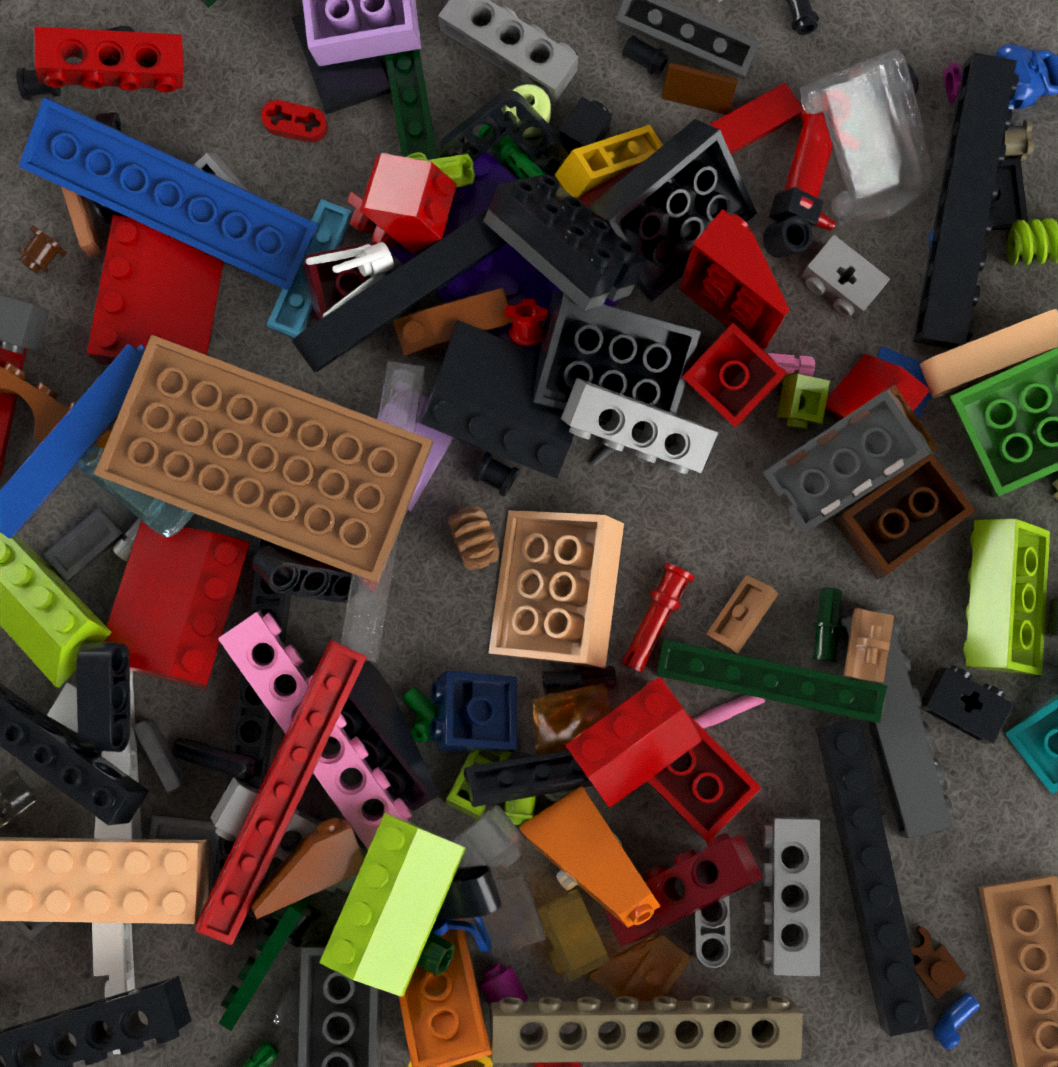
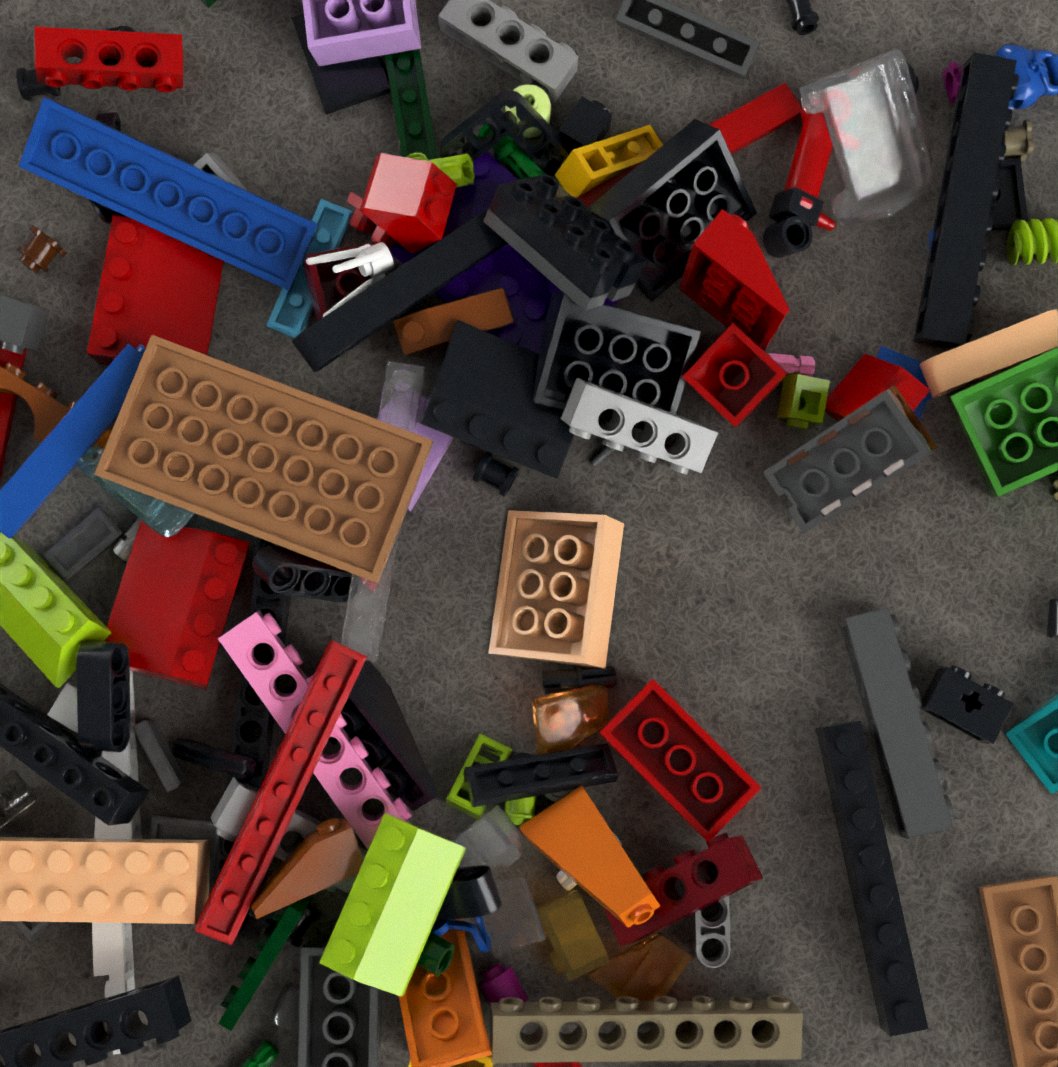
(82, 222): nougat tile -> none
(292, 128): red beam -> none
(424, 713): green arm -> none
(473, 538): medium nougat gear -> none
(474, 712): dark blue plate -> none
(526, 322): red brick -> none
(634, 742): red slope -> none
(645, 55): black pin -> none
(664, 601): red pin -> none
(699, 88): reddish brown slope -> none
(727, 710): bright pink piece -> none
(742, 614): medium nougat plate -> none
(772, 681): dark green plate -> none
(803, 954): light grey brick -> none
(827, 624): dark green axle -> none
(840, 260): light grey brick -> none
(868, 645): medium nougat hips -> none
(904, 516): reddish brown brick -> none
(935, 965): reddish brown plate -> none
(953, 1018): blue arm -> none
(1007, 596): lime slope -> none

